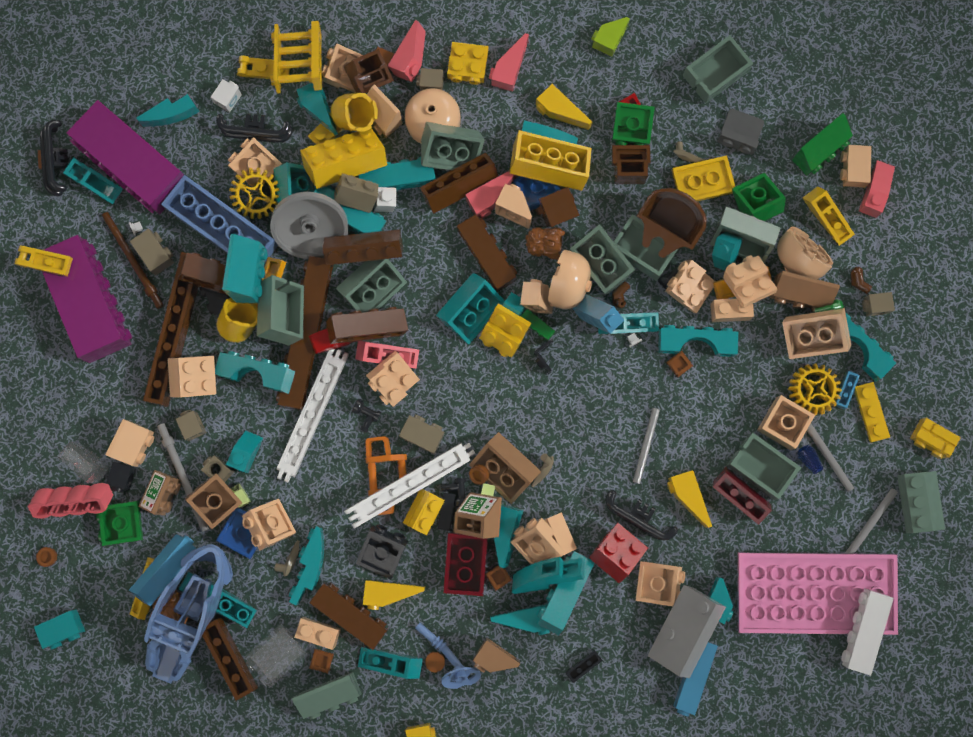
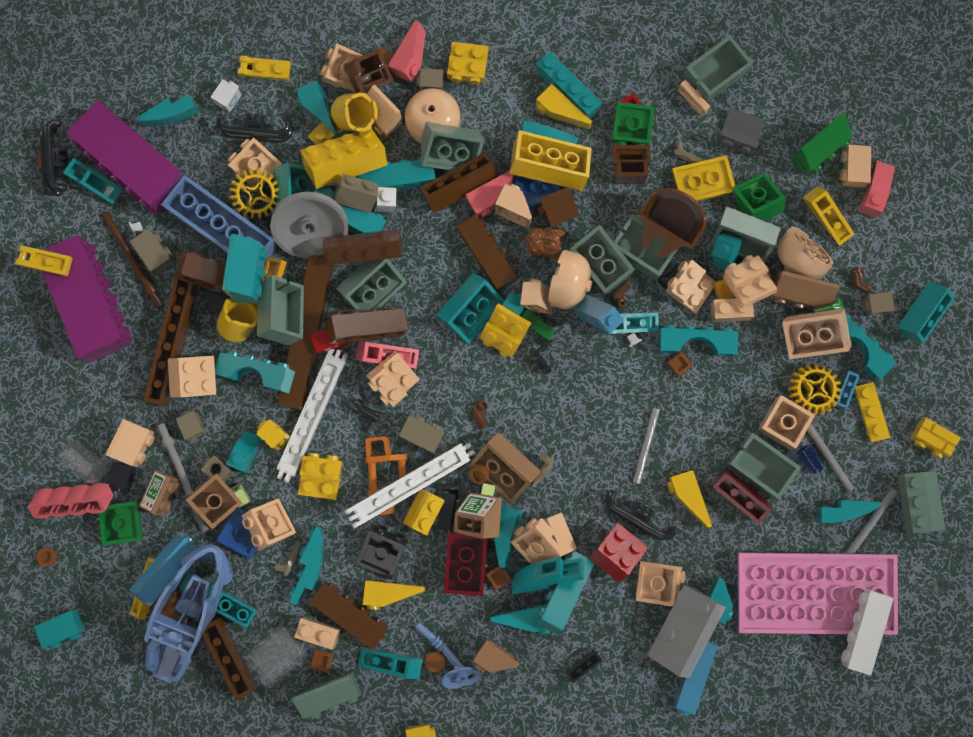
(273, 434): none -> yellow brick
(313, 62): yellow fence -> none
(320, 476): none -> yellow plate
(478, 413): none -> reddish brown arm
(508, 66): coral slope -> none
(564, 80): none -> teal brick
(609, 36): lime slope -> none
(694, 97): none -> light nougat plate
(845, 511): none -> teal slope
(926, 312): none -> teal brick

